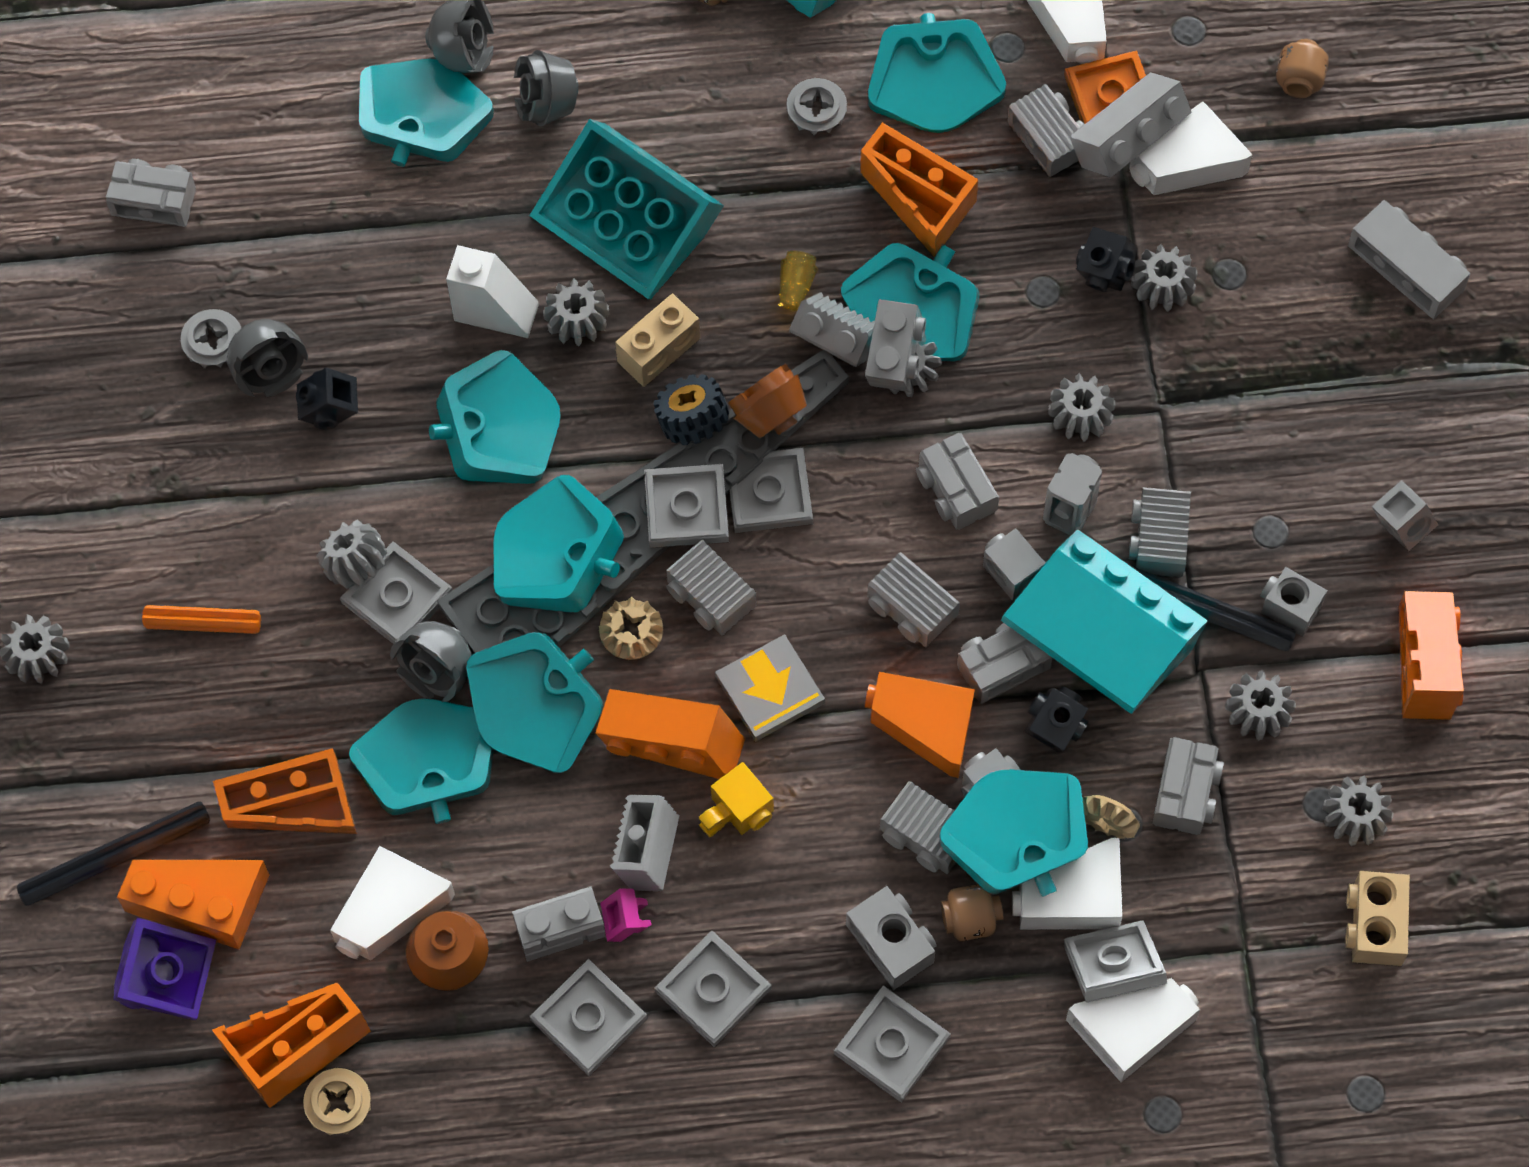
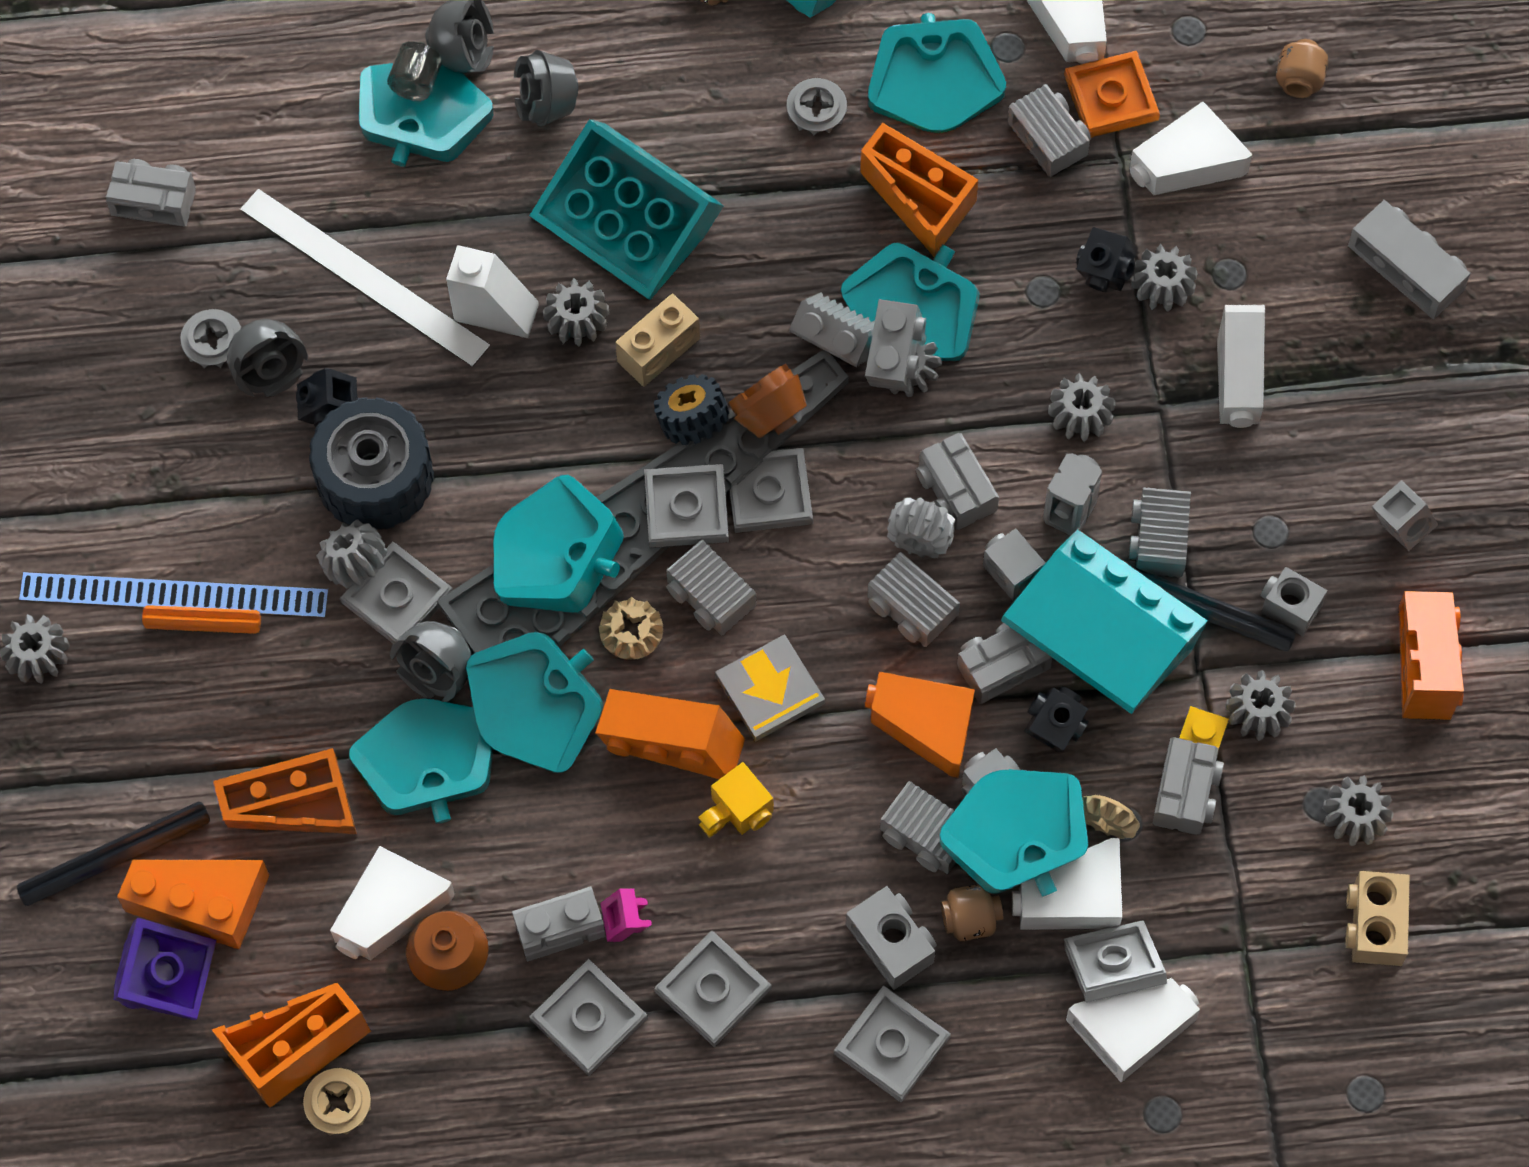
(172, 593): none -> light blue sticker
(365, 277): none -> white sticker
(371, 463): none -> black wheel
(414, 71): none -> clear smoke piece
(497, 421): teal animal -> none
(645, 842): light grey brick -> none
(796, 278): clear yellow cone -> none
(921, 527): none -> light grey gear
(1130, 124): light grey brick -> none
(1204, 727): none -> yellow plate
(1241, 365): none -> white slope

